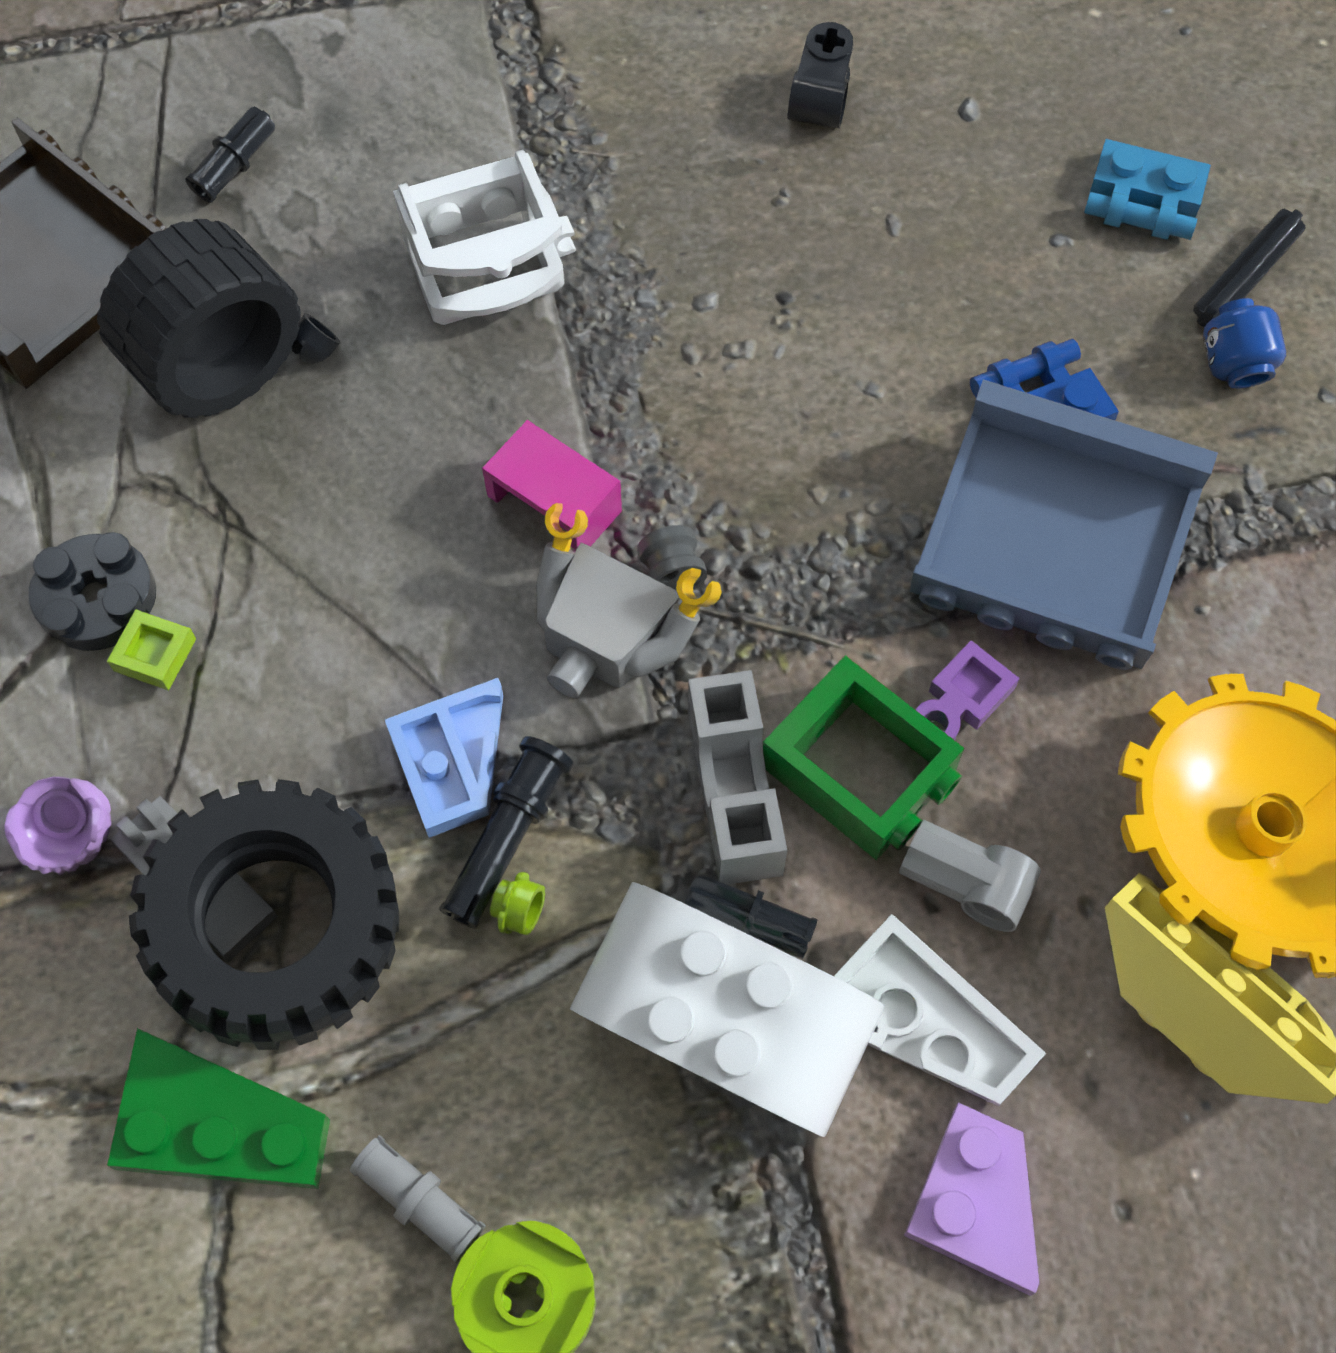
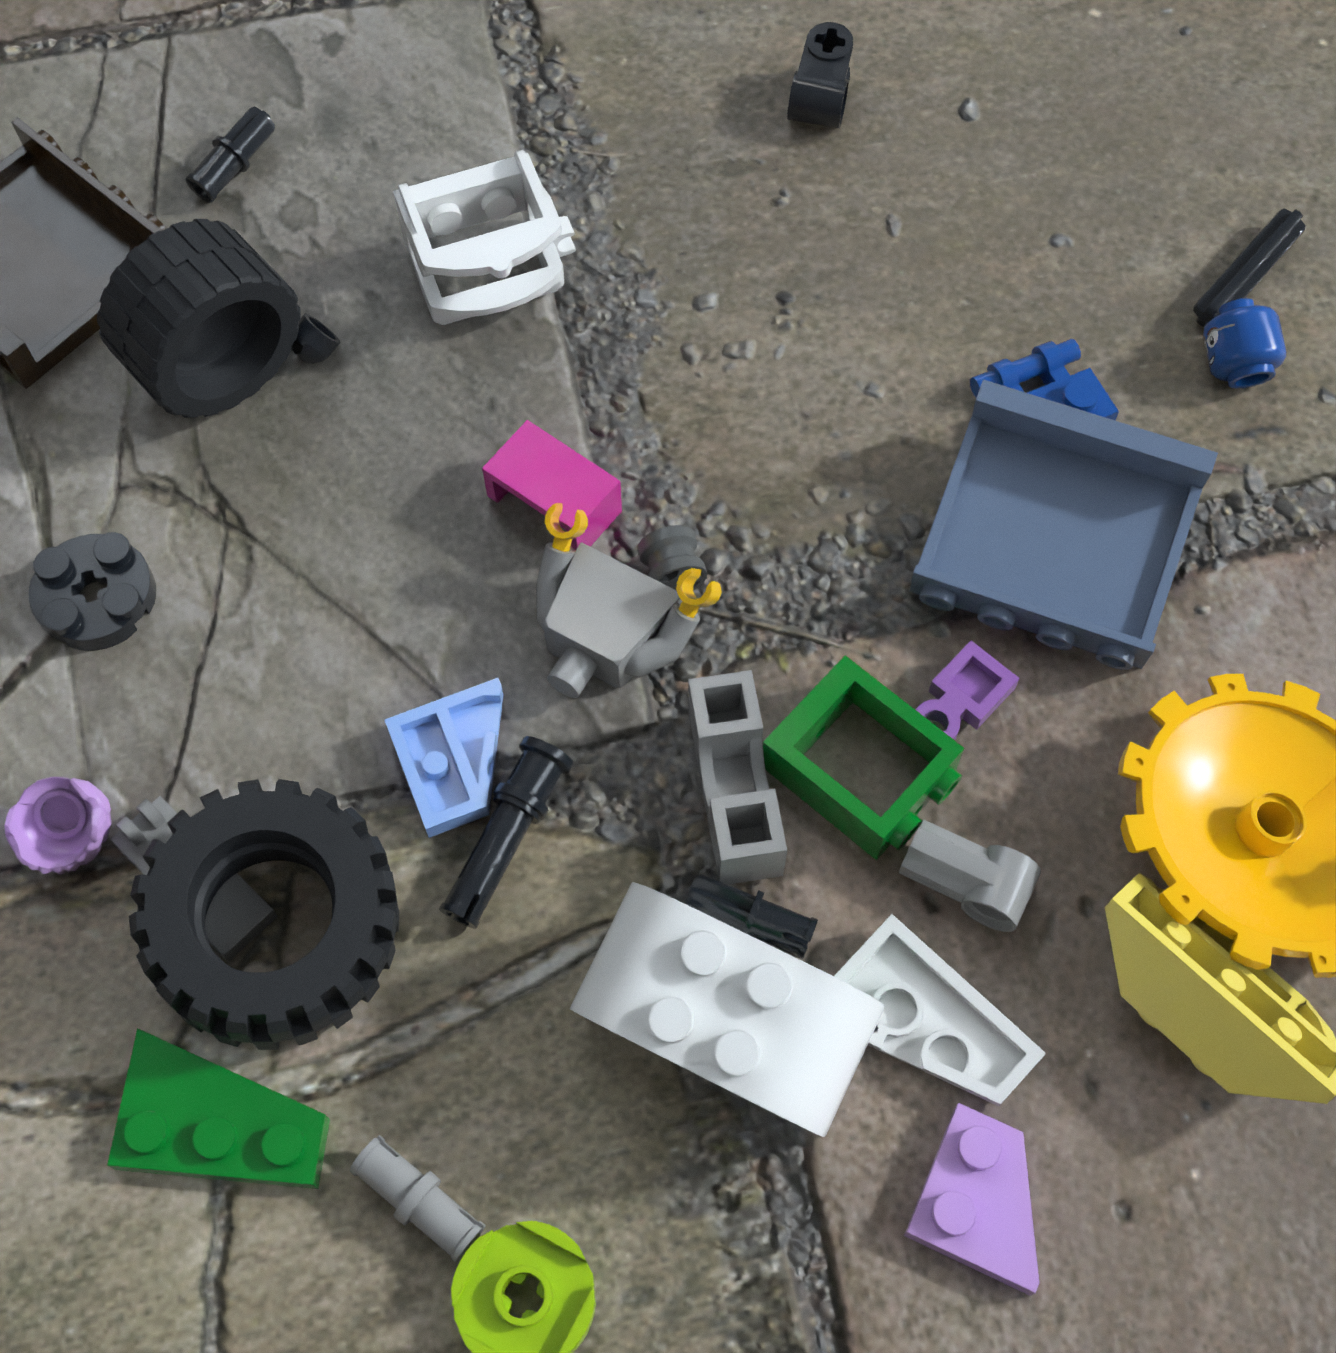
(151, 649): lime plate -> none
(517, 904): lime plate -> none
(1147, 190): dark azure plate -> none

